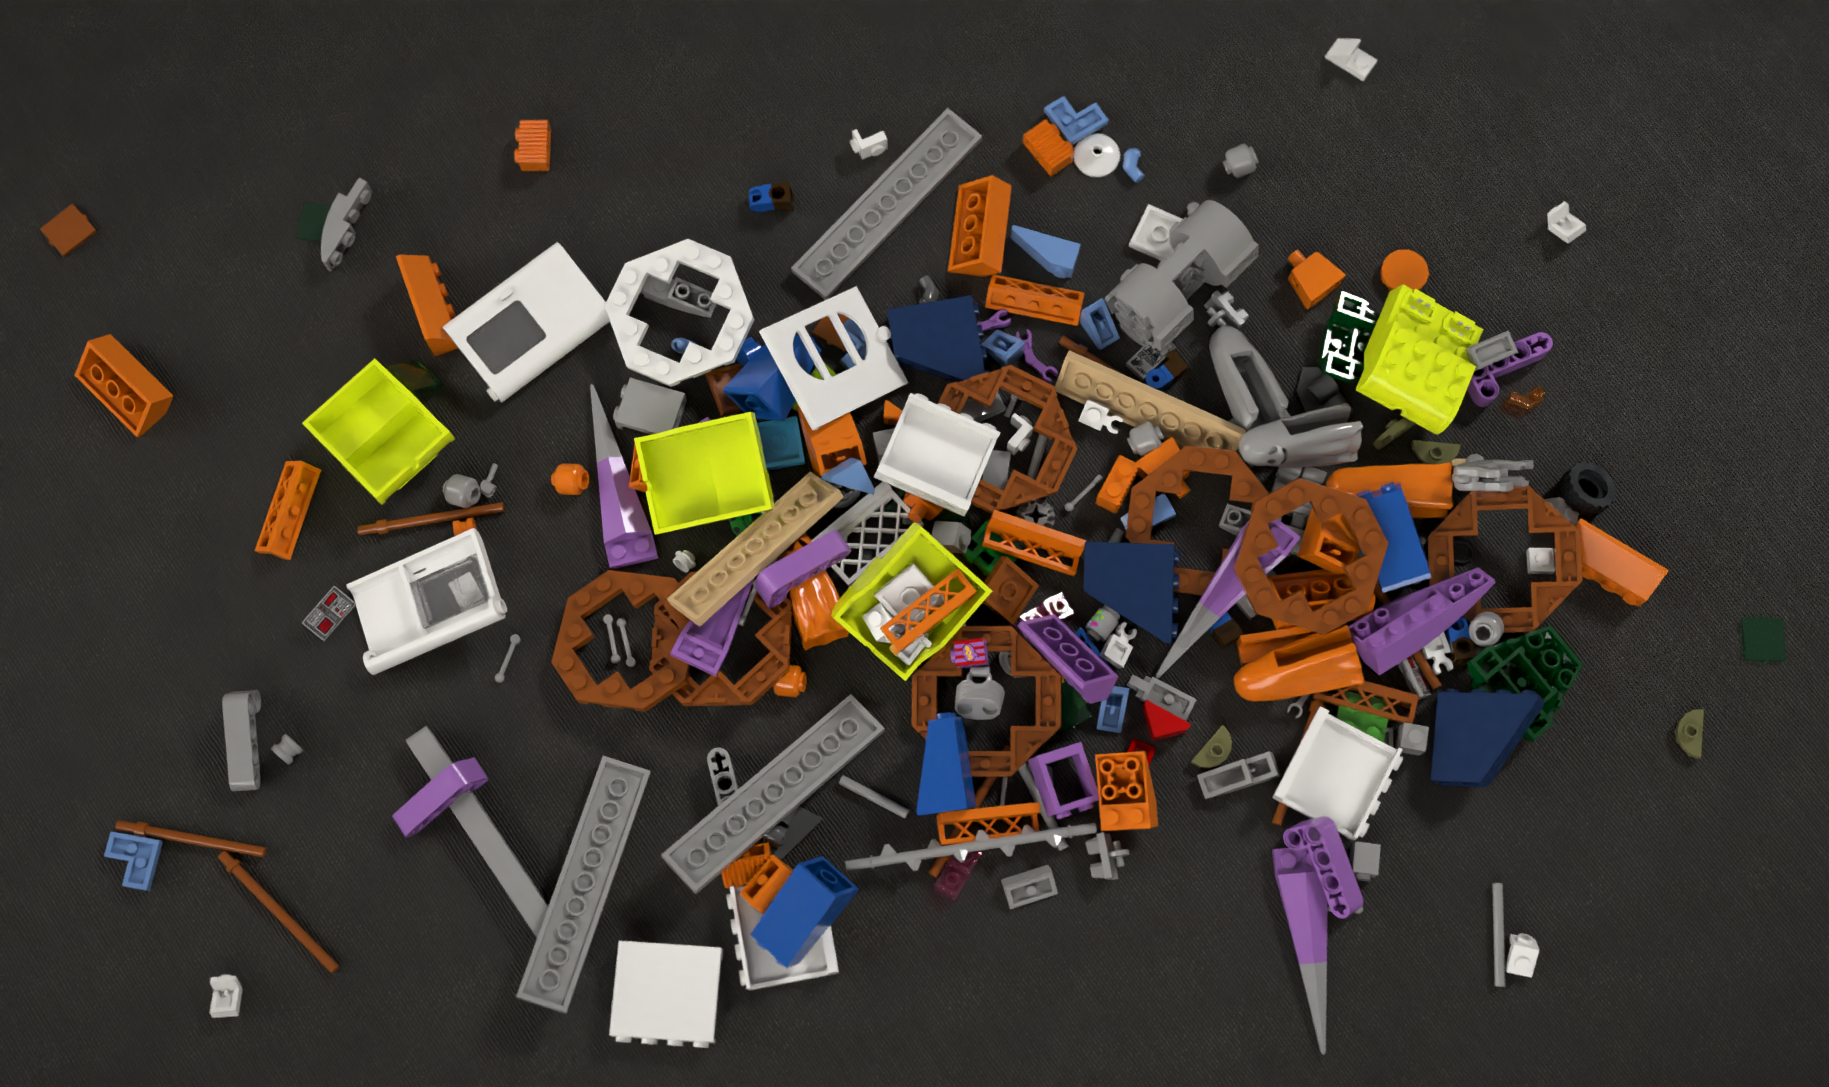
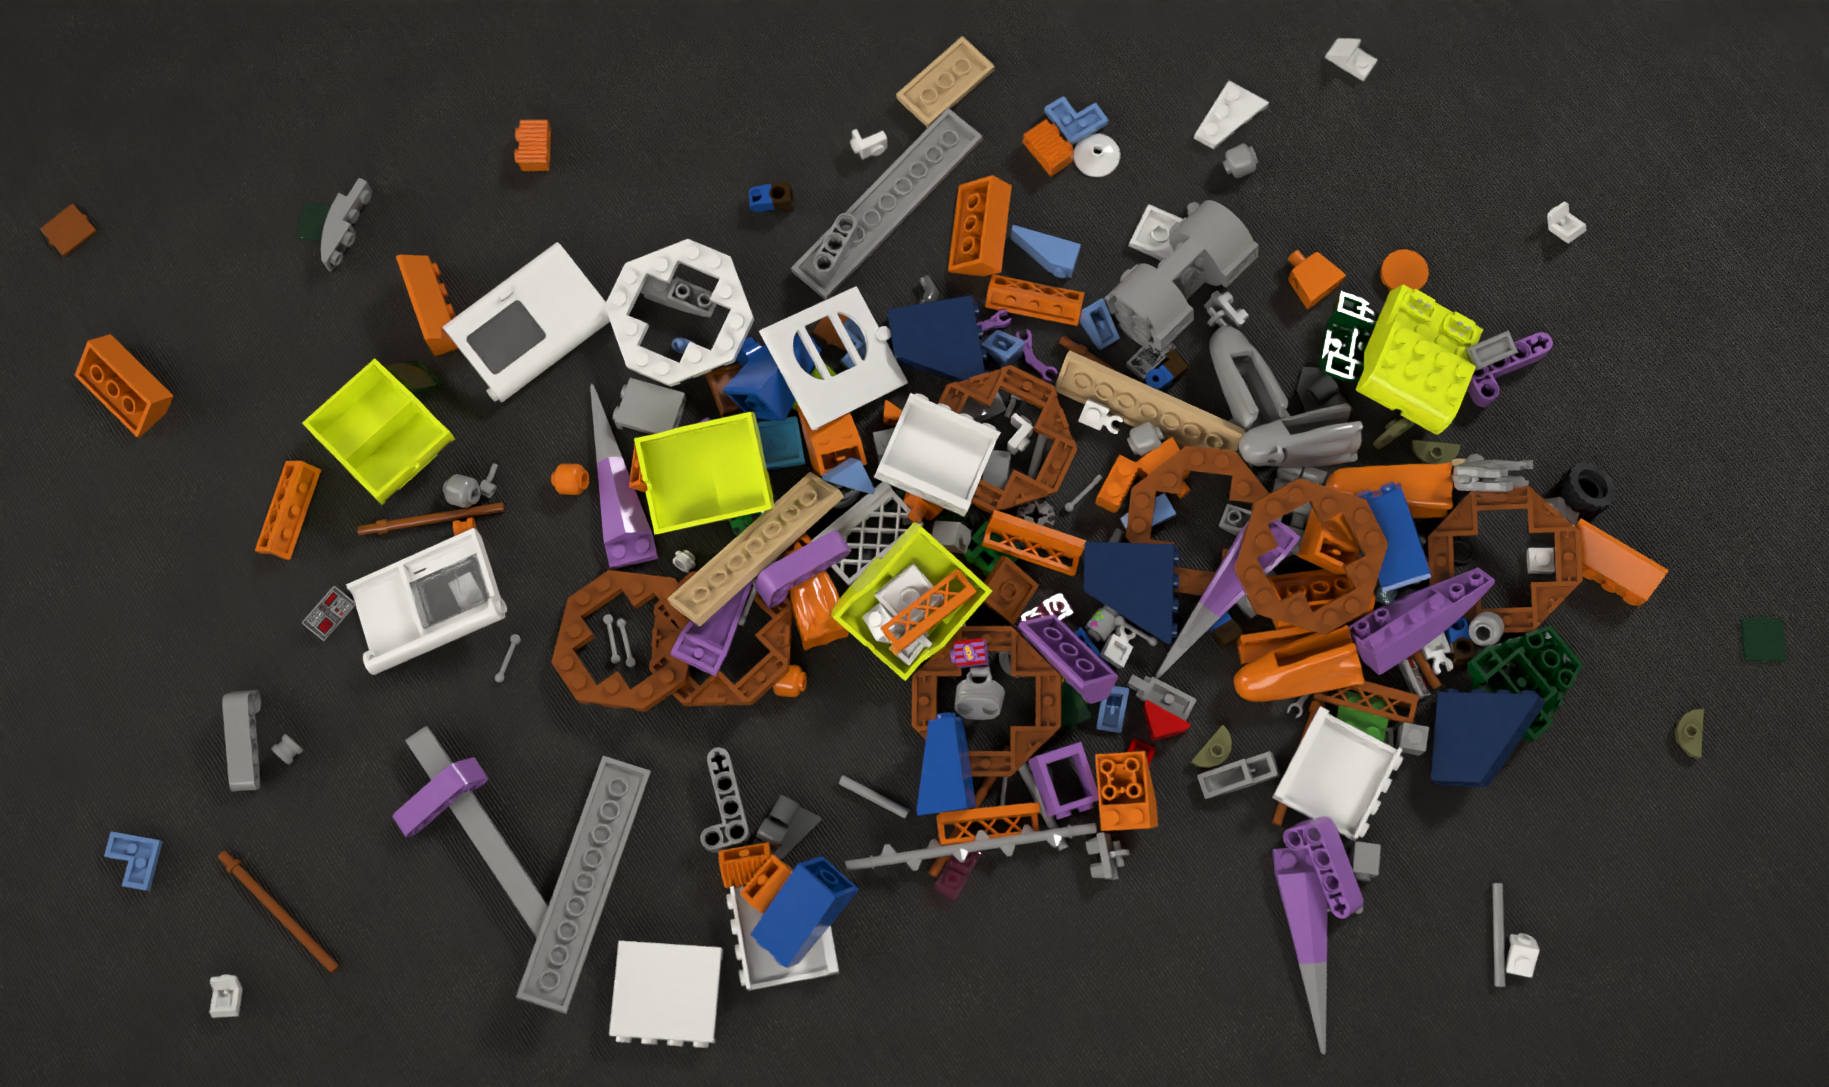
(144, 829): dark orange bar -> none
(772, 794): light grey plate -> none
(835, 236): none -> light grey beam
(945, 81): none -> tan plate
(1029, 886): light grey slope -> none
(1119, 620): none -> light grey hinge
(1130, 164): medium blue arm -> none
(1229, 113): none -> white wing
(1386, 597): none -> clear light blue plate
(1528, 400): clear orange arm -> none

